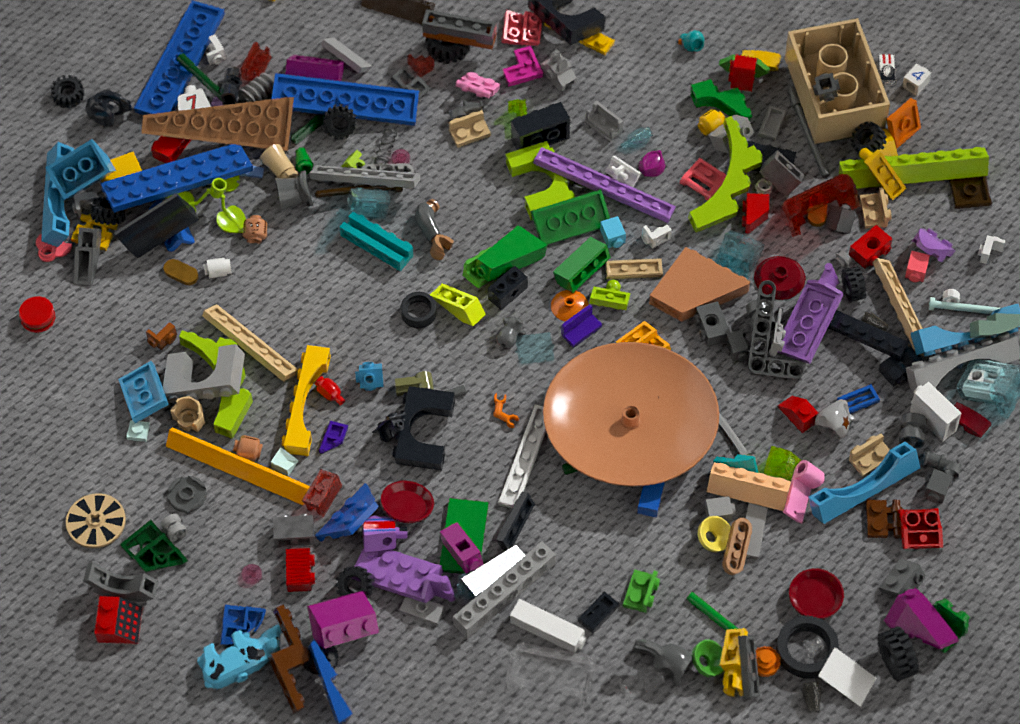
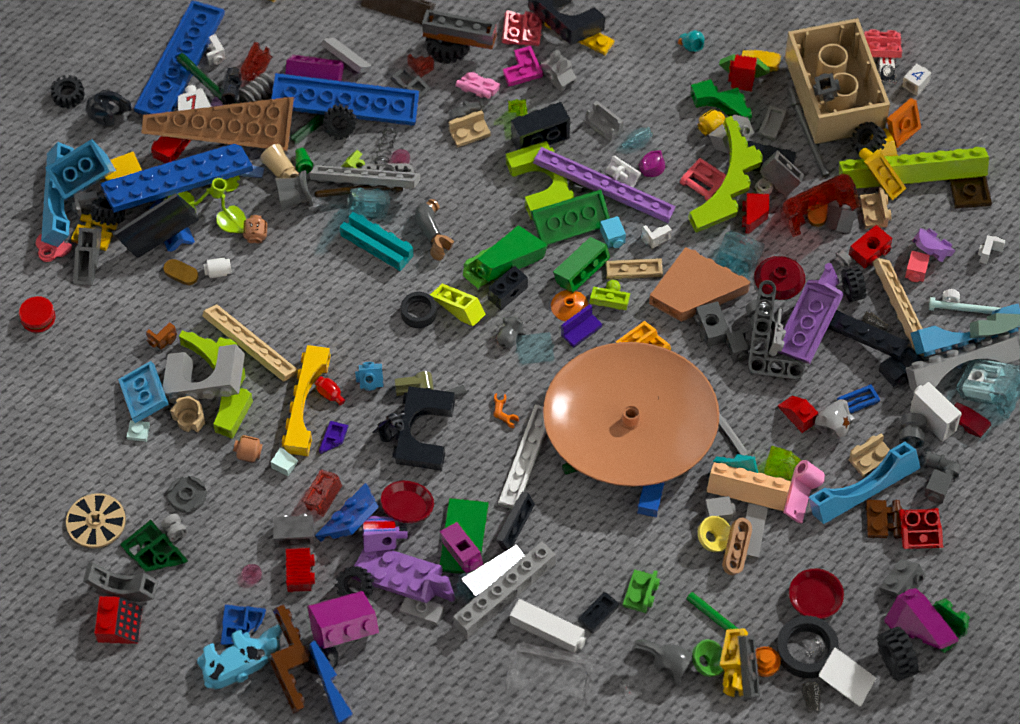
(236, 465): light orange tile -> none
(884, 43): none -> coral slope

